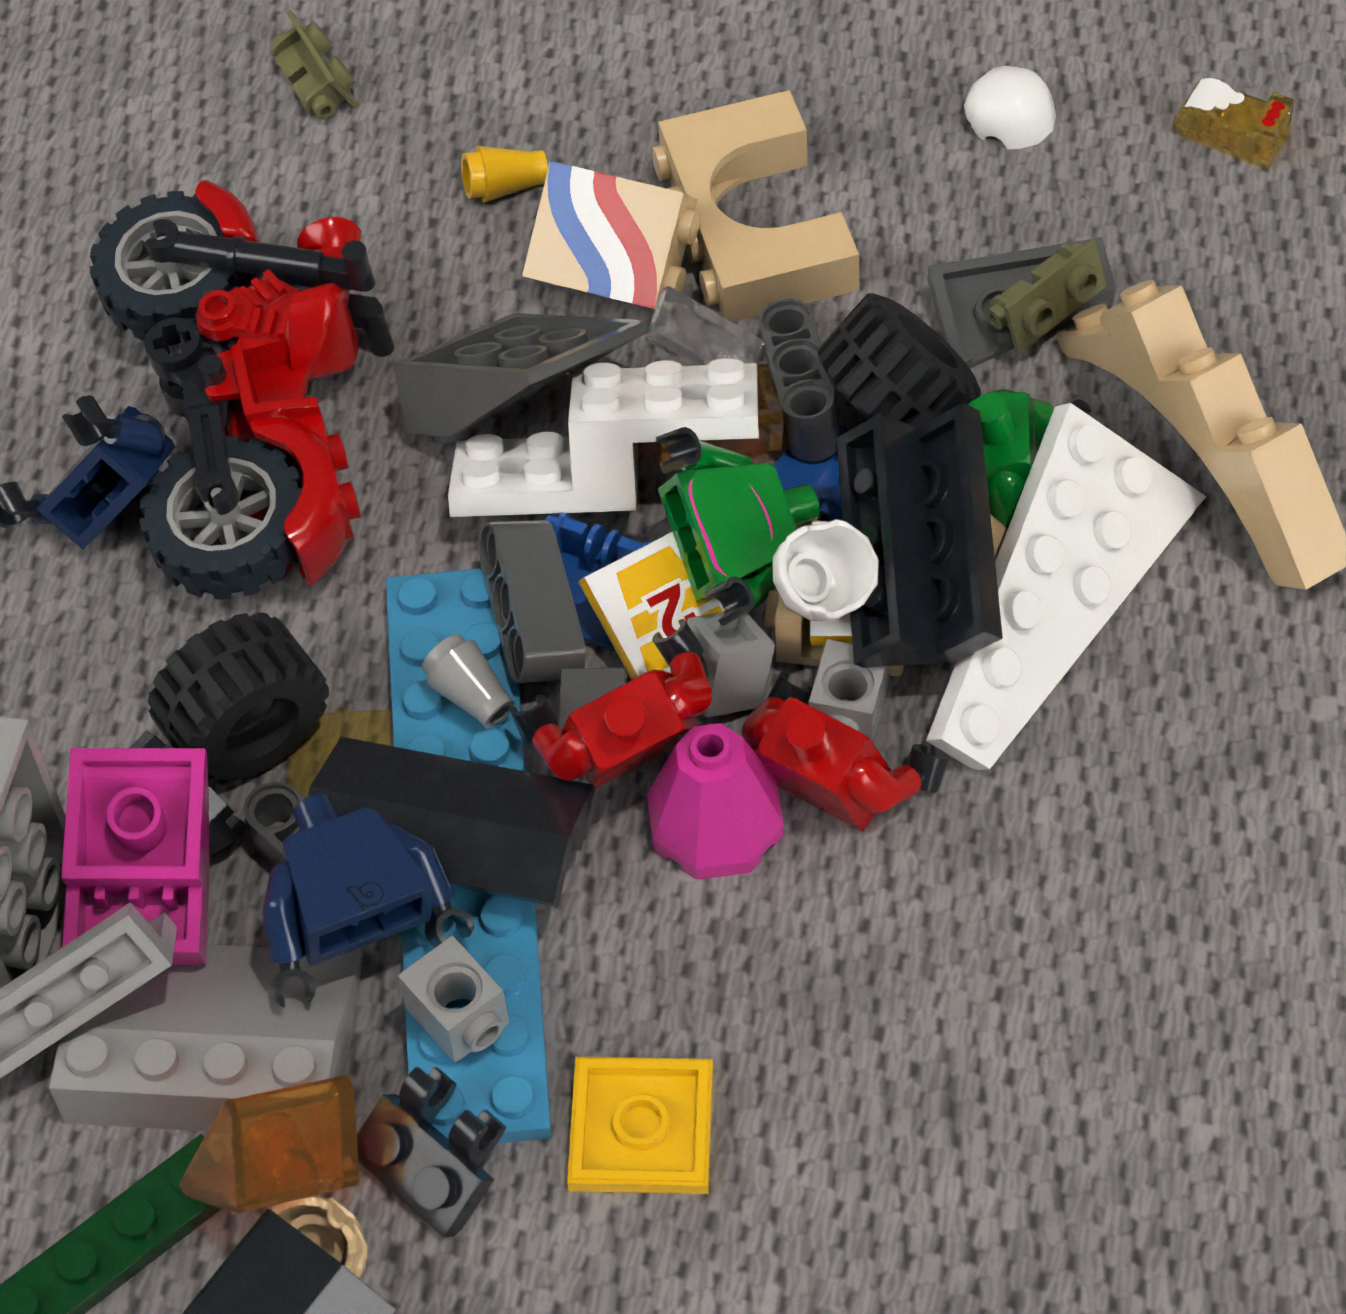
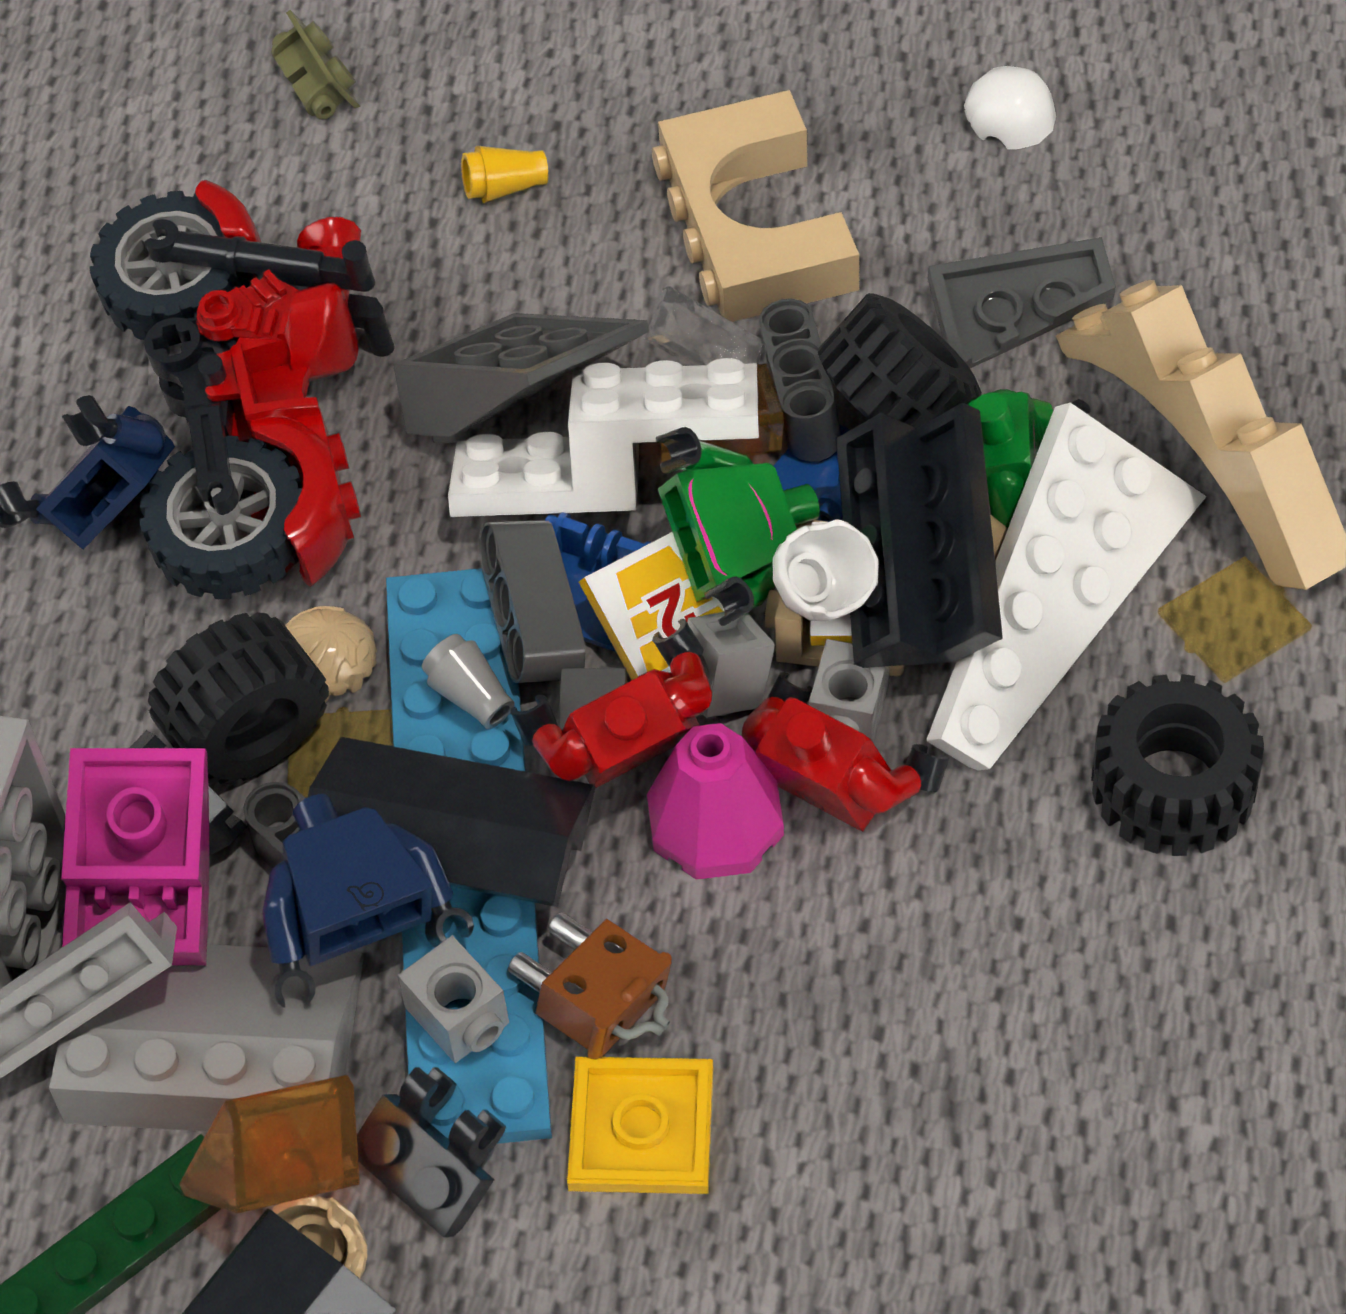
(337, 645): none -> tan hair
(599, 985): none -> dark orange piece
(610, 235): panel -> none
(1060, 288): olive hinge -> none
(1167, 806): none -> black tyre
(1234, 619): none -> clear yellow piece
(1235, 122): clear yellow leg -> none

